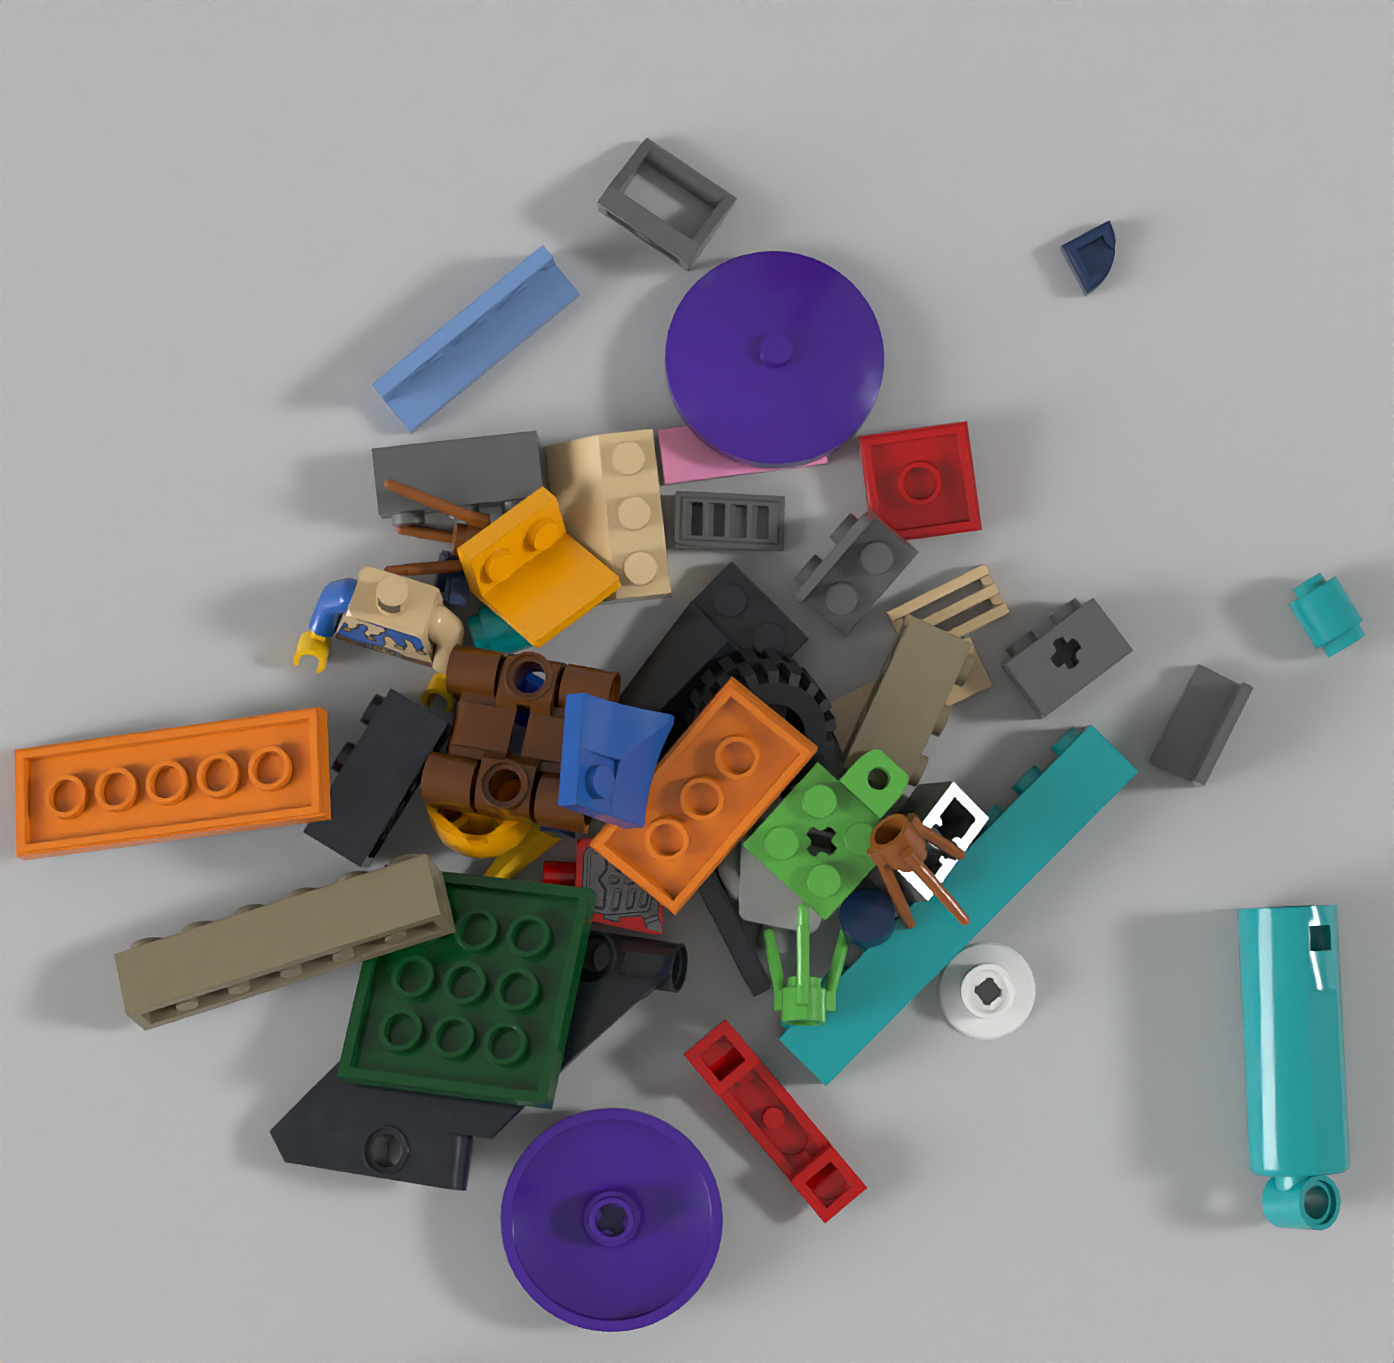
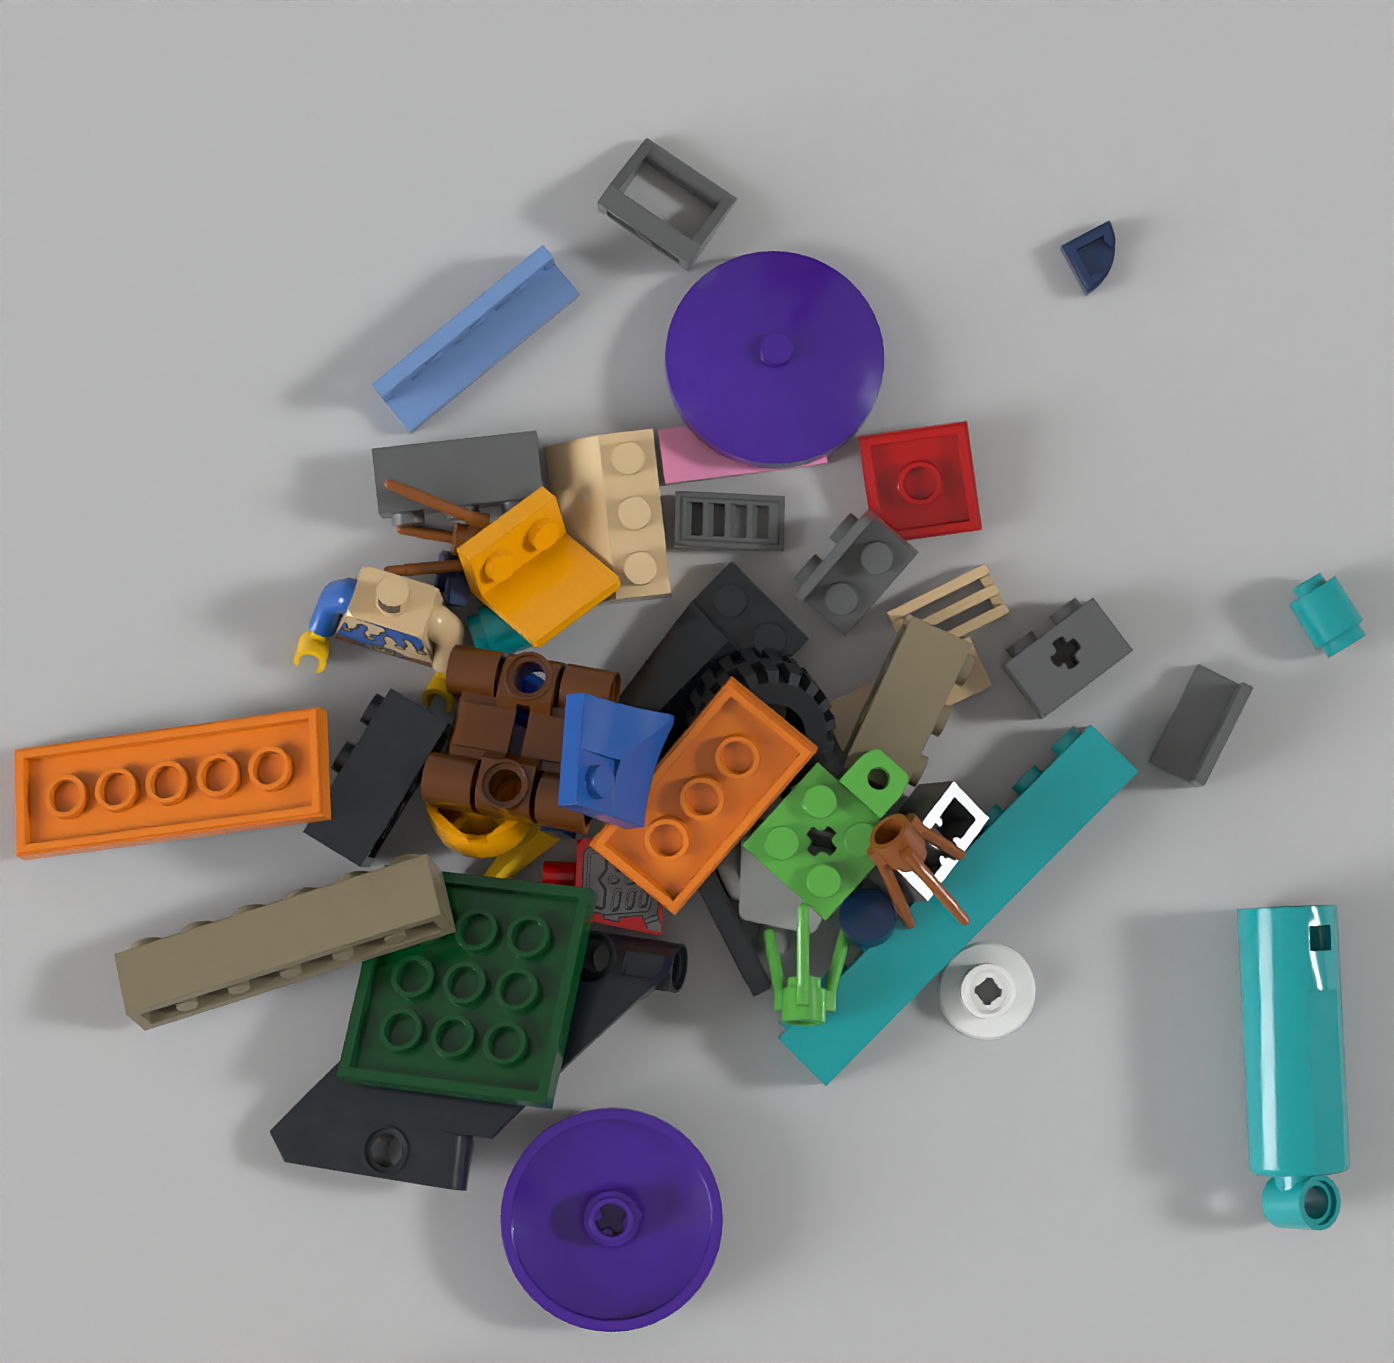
(775, 1120): red slope -> none

